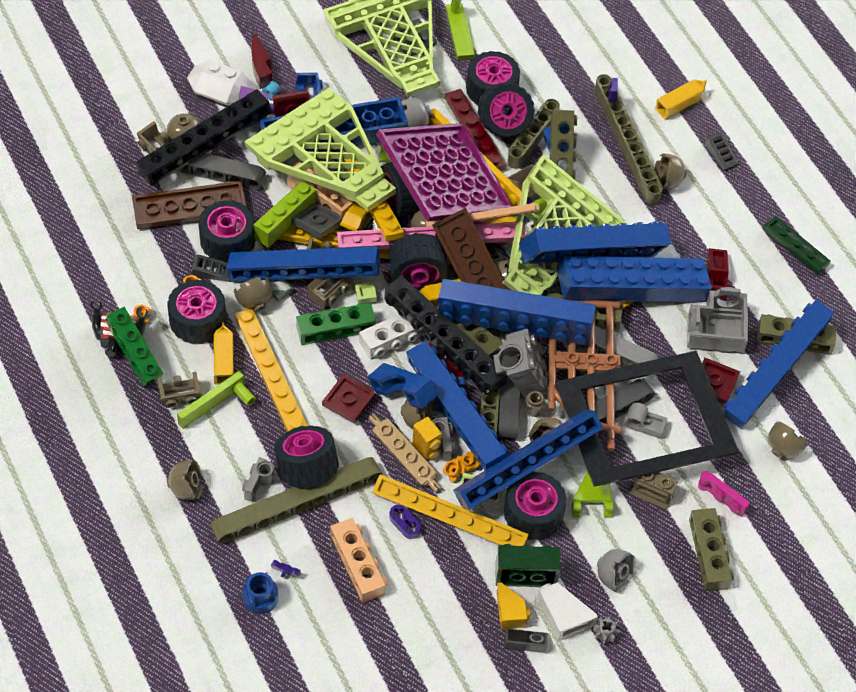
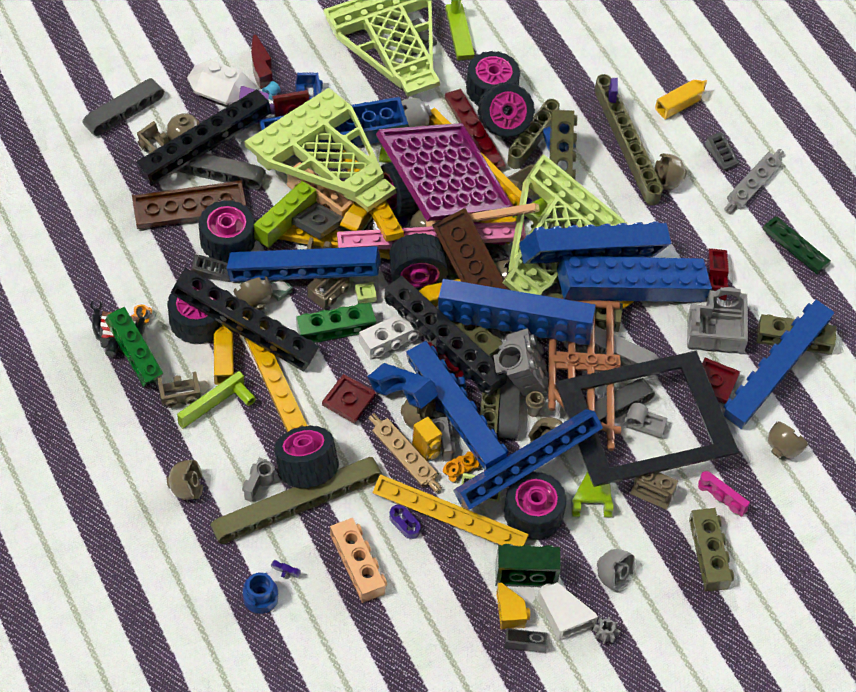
(123, 107): none -> dark grey beam
(248, 328): none -> black brick
(754, 180): none -> light grey plate

